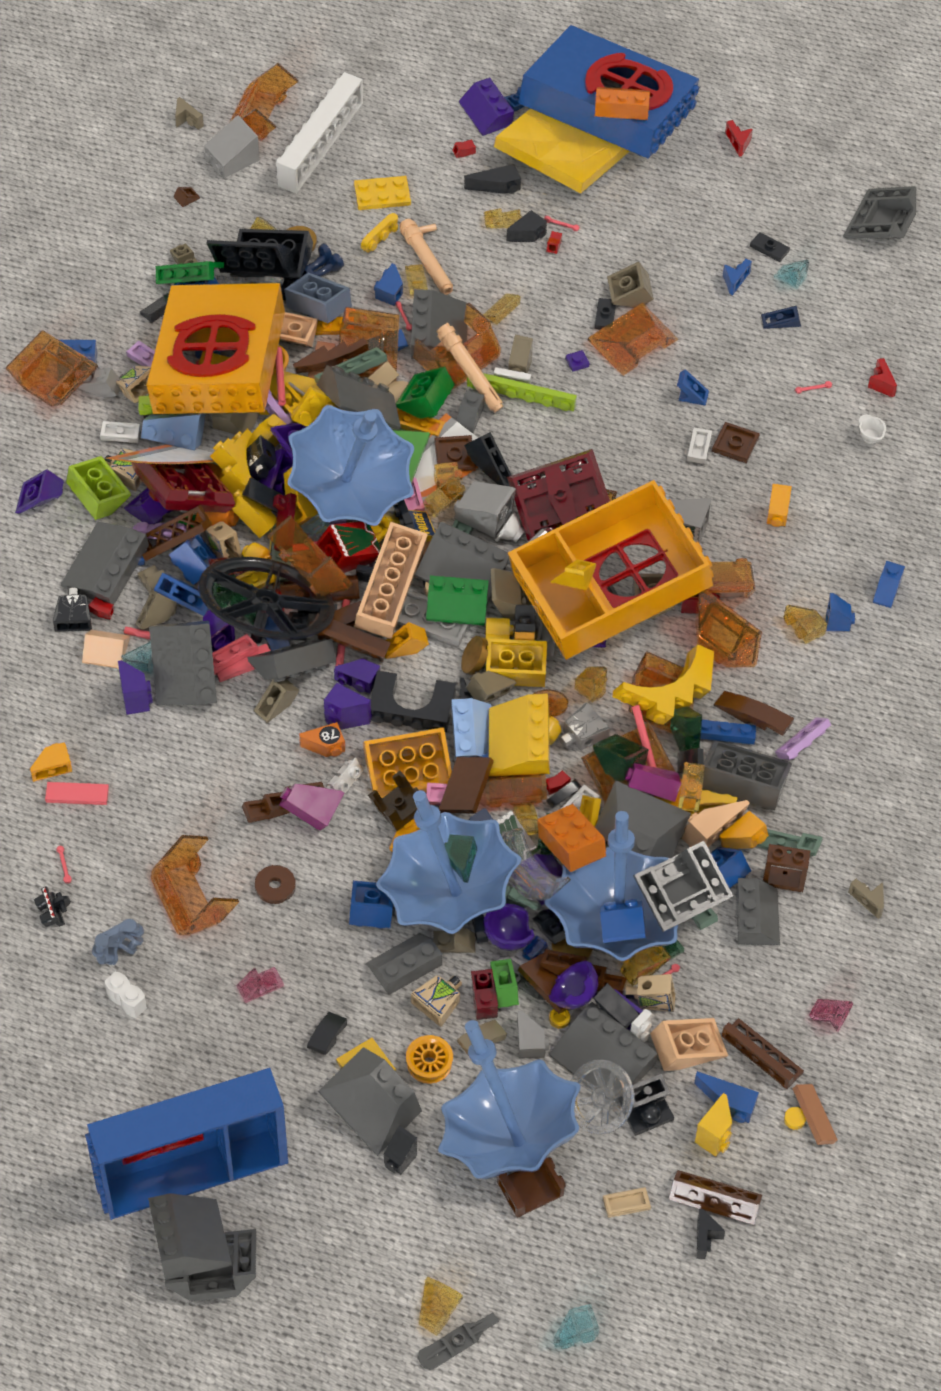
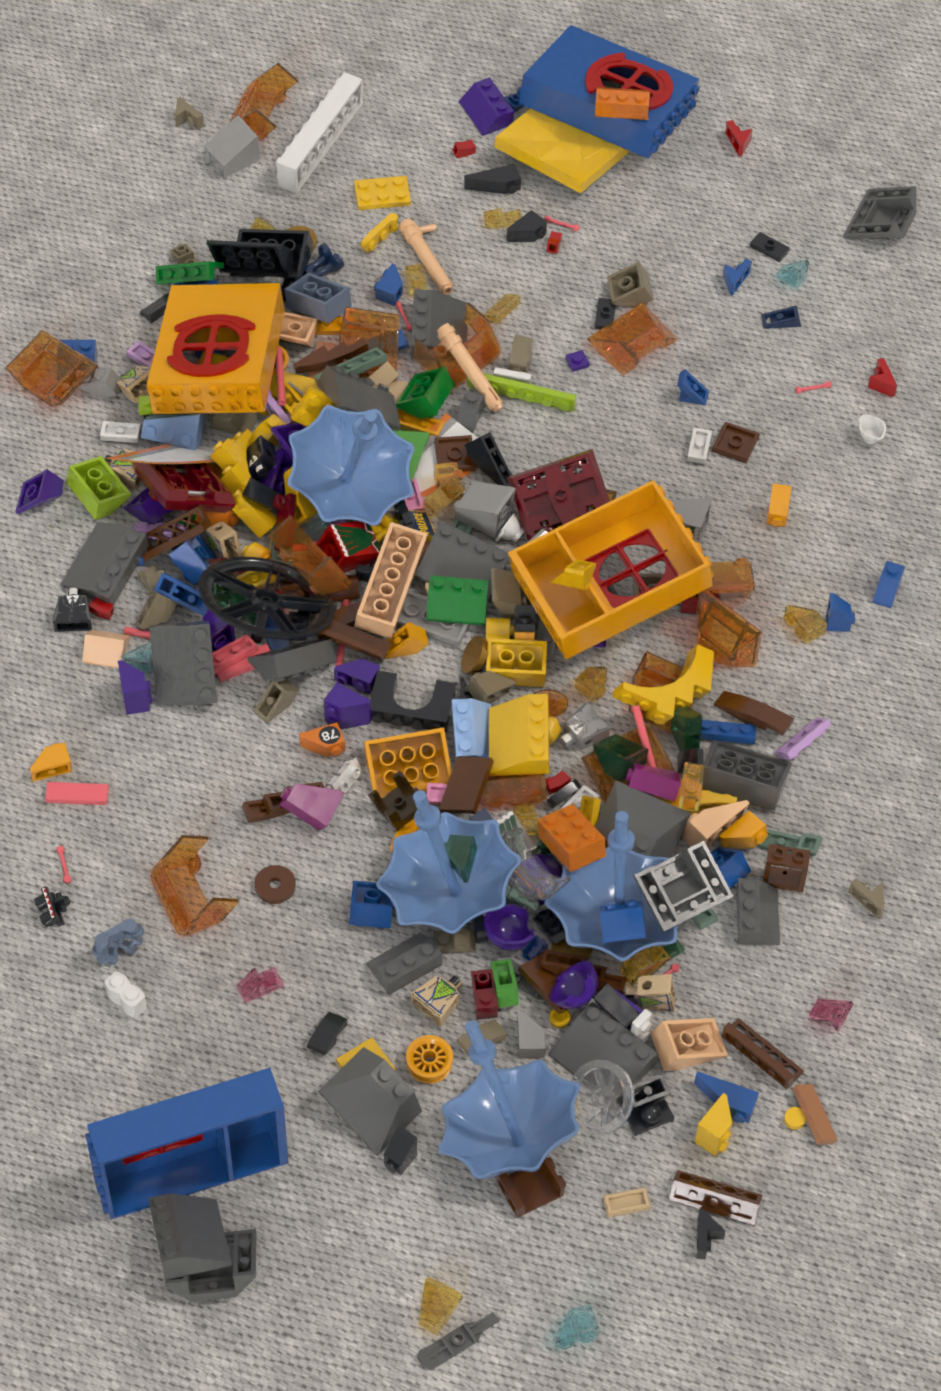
(185, 196): reddish brown slope -> none

